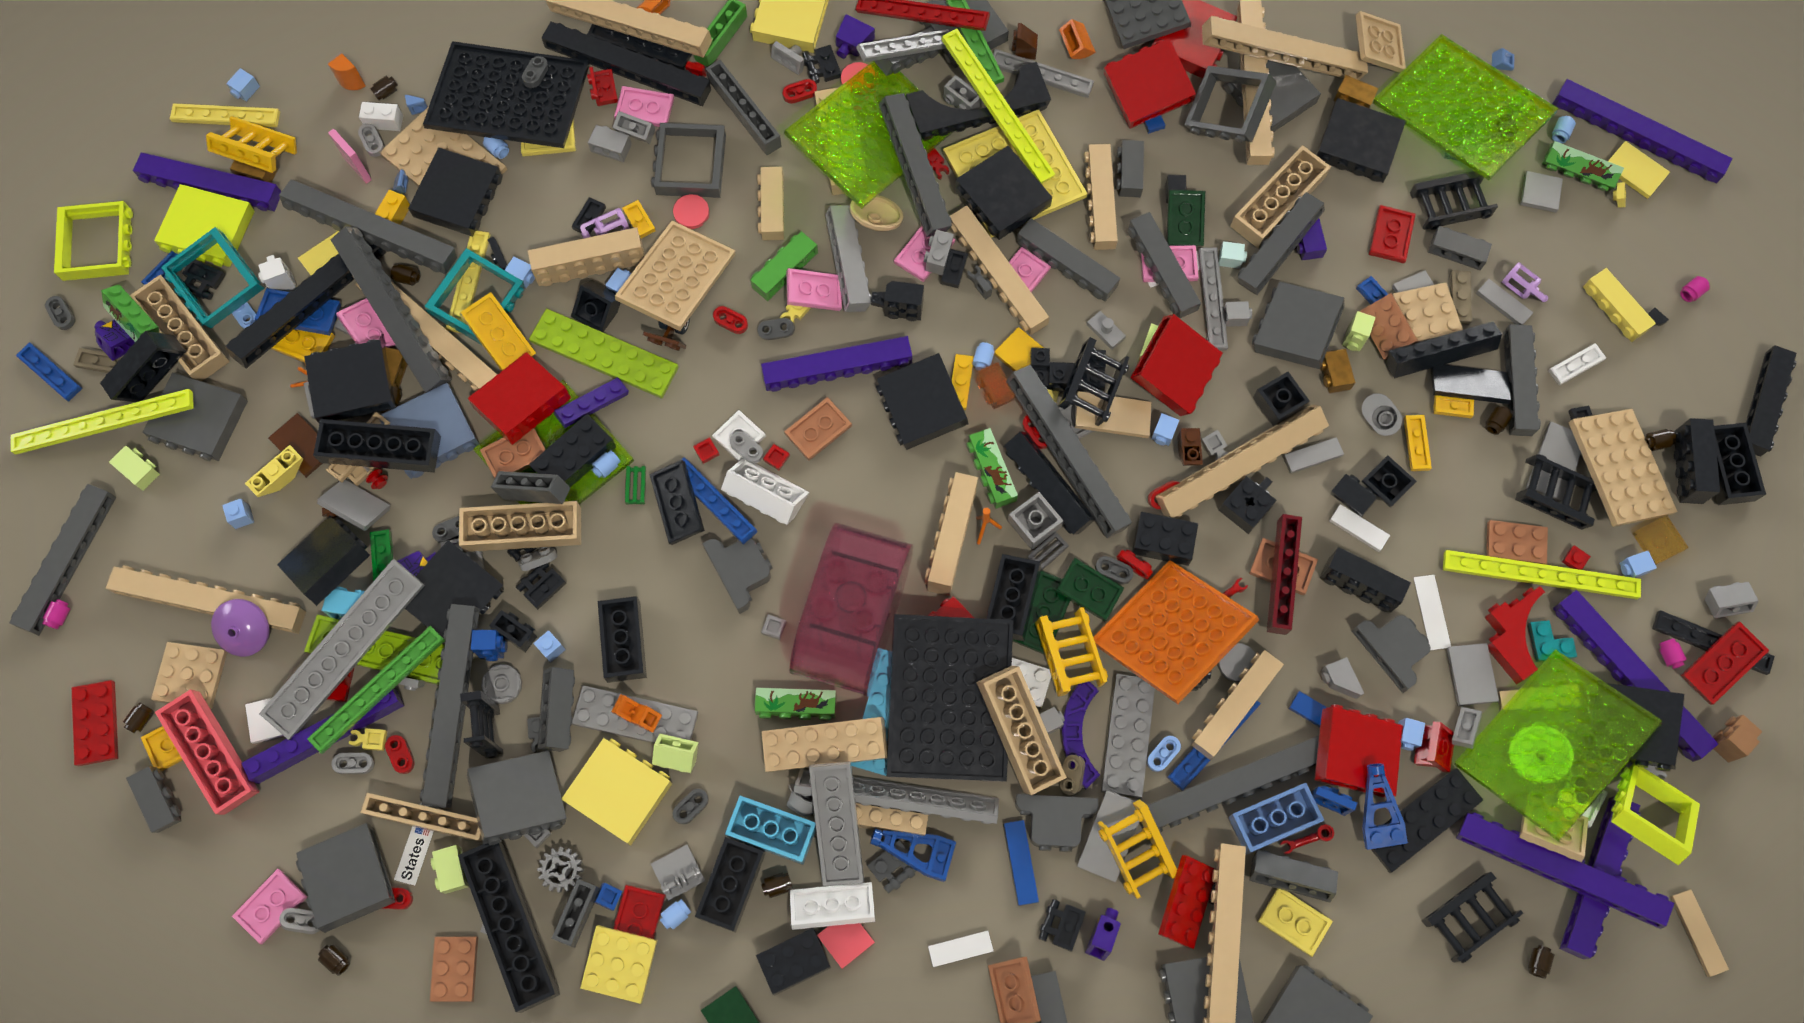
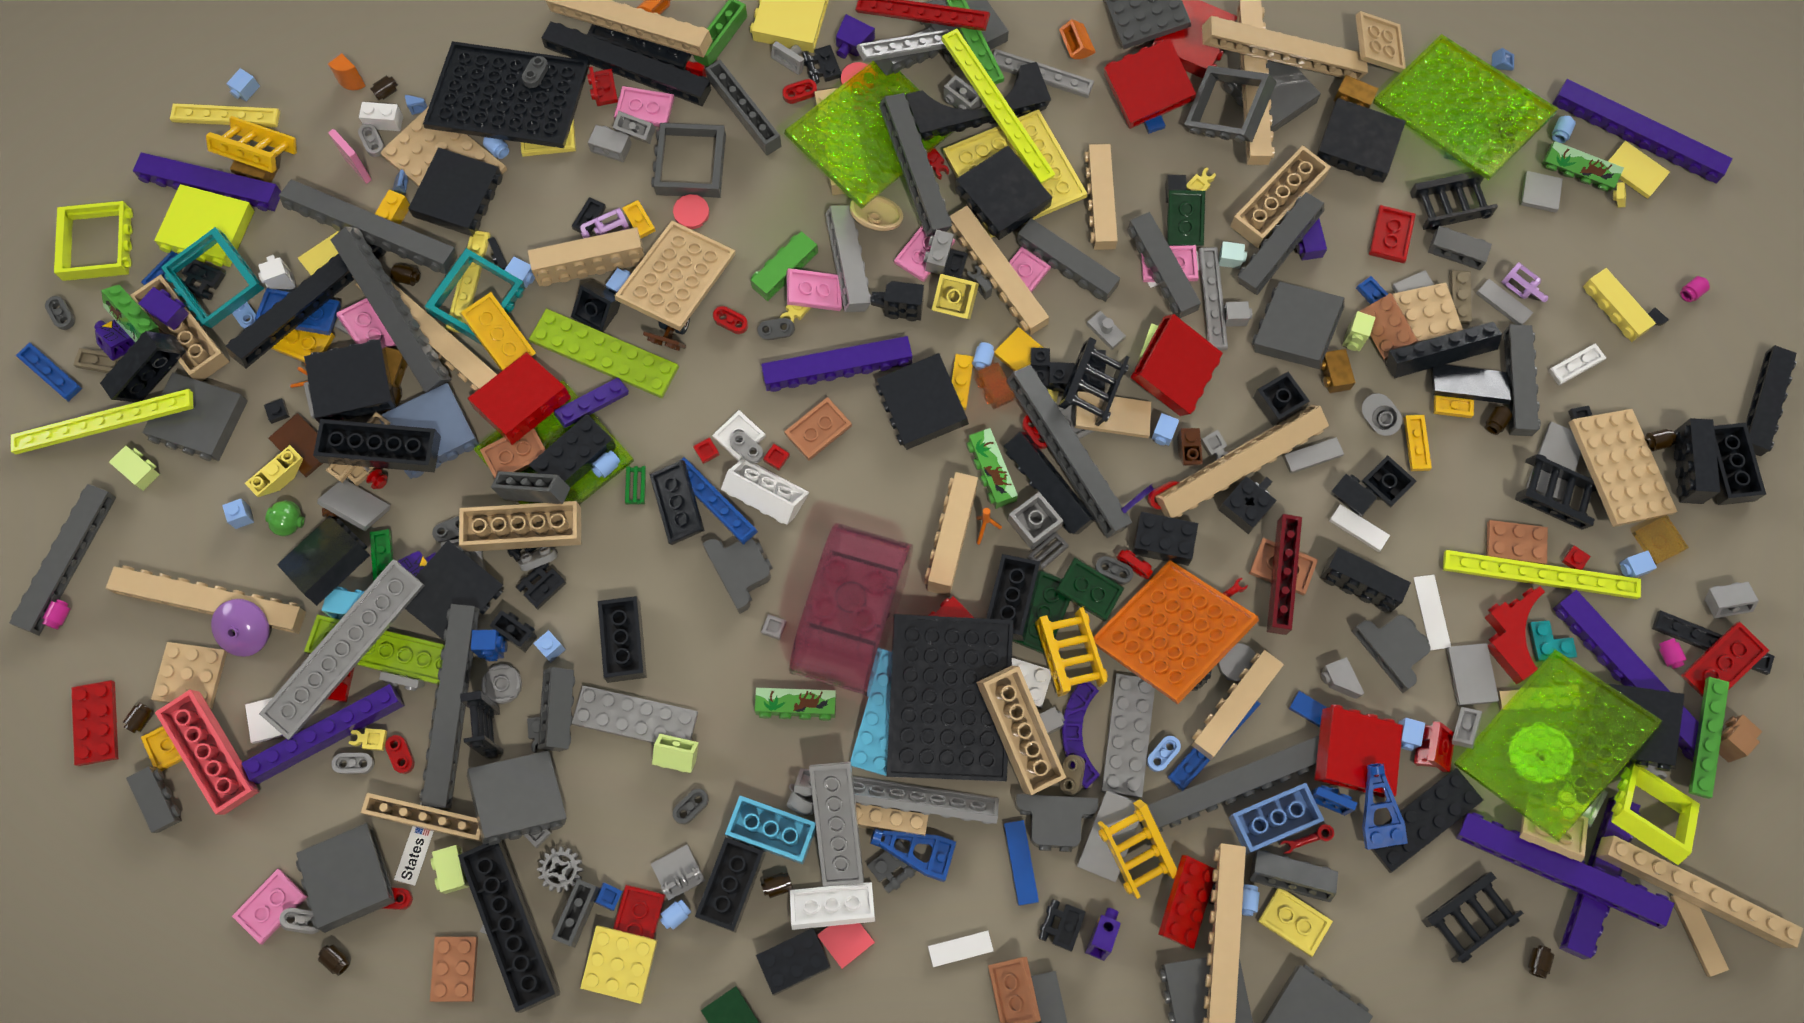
(164, 308): none -> dark purple brick
(276, 411): none -> black plate
(284, 518): none -> bright green plant
(375, 690): bright green tile -> none
(617, 790): light yellow brick -> none
(636, 713): orange slope -> none
(772, 203): tan brick -> none
(824, 744): tan brick -> none
(955, 296): none -> light yellow brick
(1024, 42): reddish brown slope -> none
(1130, 168): dark grey brick -> none
(1135, 500): none -> dark purple piece
(1200, 183): none -> light yellow plate
(1250, 900): none -> light blue brick
(1699, 892): none -> tan brick
(1708, 737): none -> bright green plate

